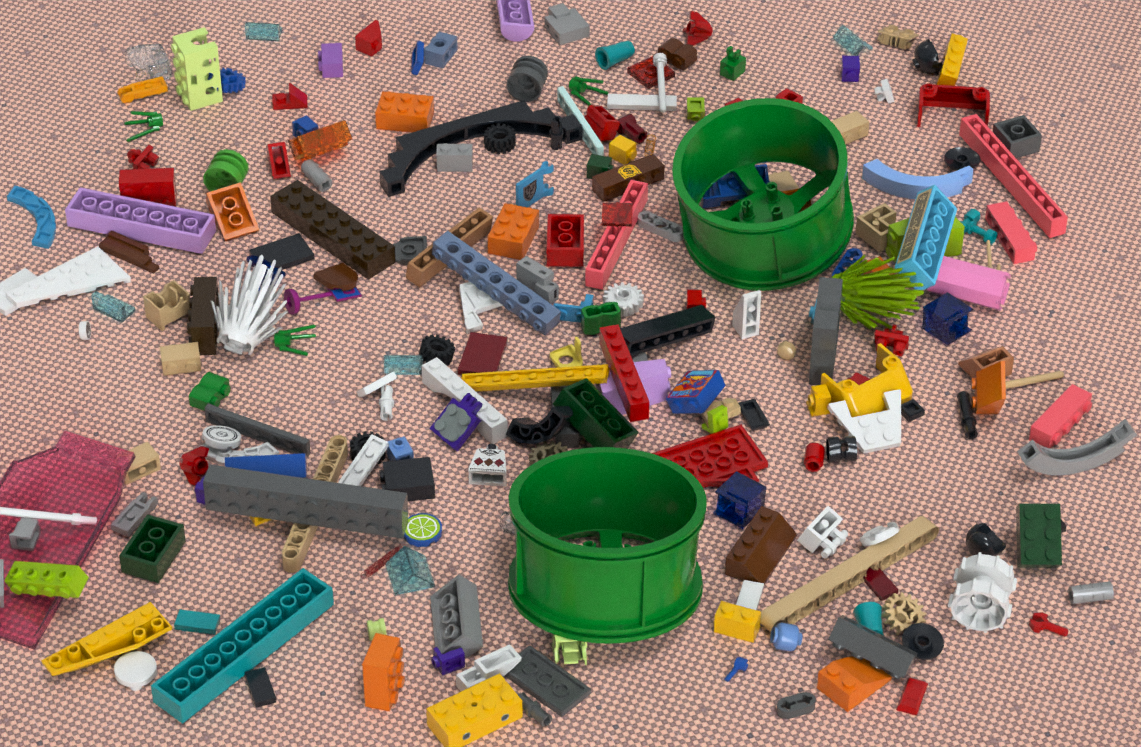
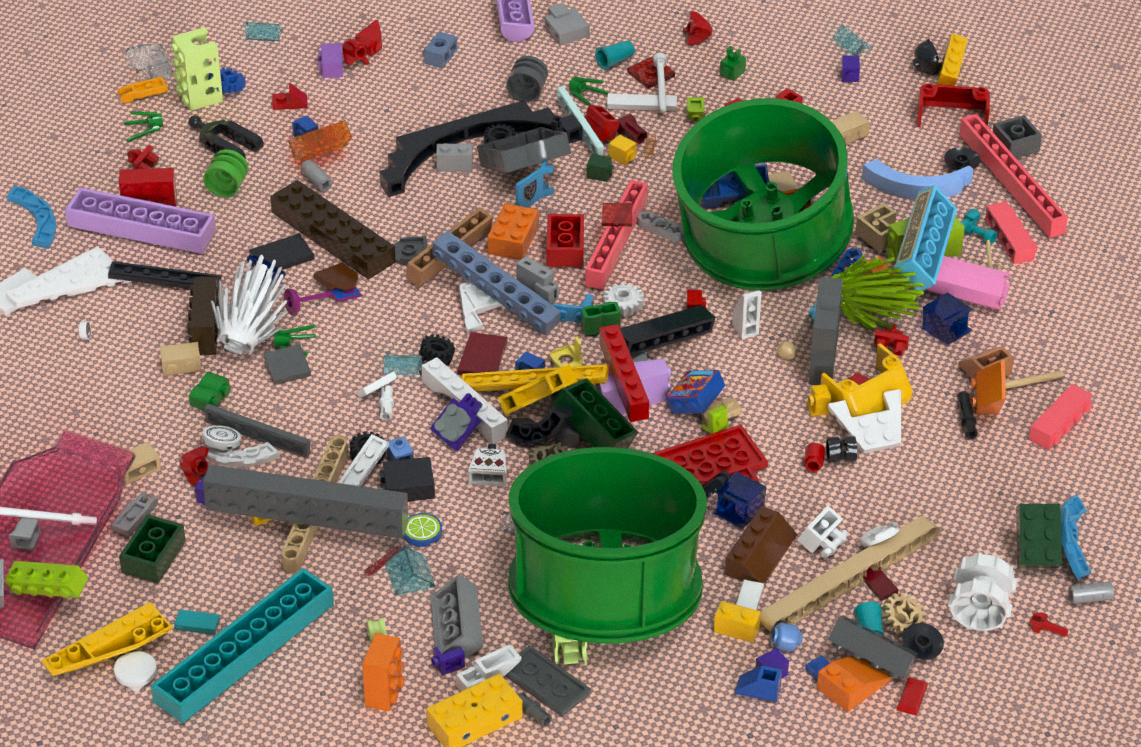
(111, 306): clear light blue panel -> none
(128, 250): reddish brown piece -> none
(155, 275): none -> black tile
(167, 305): tan piece -> none
(229, 129): none -> black piece
(231, 211): orange slope -> none
(260, 687): black tile -> none
(278, 160): red slope -> none
(283, 464): blue brick -> none
(287, 364): none -> dark grey tile
(356, 50): none -> red brick
(404, 112): orange brick -> none
(417, 57): blue tile -> none
(523, 149): none -> dark grey tile
(529, 361): none -> blue brick
(537, 389): none -> yellow arch
(615, 181): reddish brown brick -> none
(678, 54): reddish brown brick -> none
(716, 482): none -> black plate
(739, 664): blue hand -> none
(753, 414): black tile -> none
(760, 683): none -> blue slope
(775, 660): none -> dark purple brick
(796, 705): dark grey beam -> none
(815, 666): none -> blue tile
(885, 91): white tile -> none
(890, 32): tan hinge -> none
(911, 410): black tile -> none
(984, 540): black piece -> none
(1070, 514): none -> dark azure tile
(1080, 458): light grey arch -> none

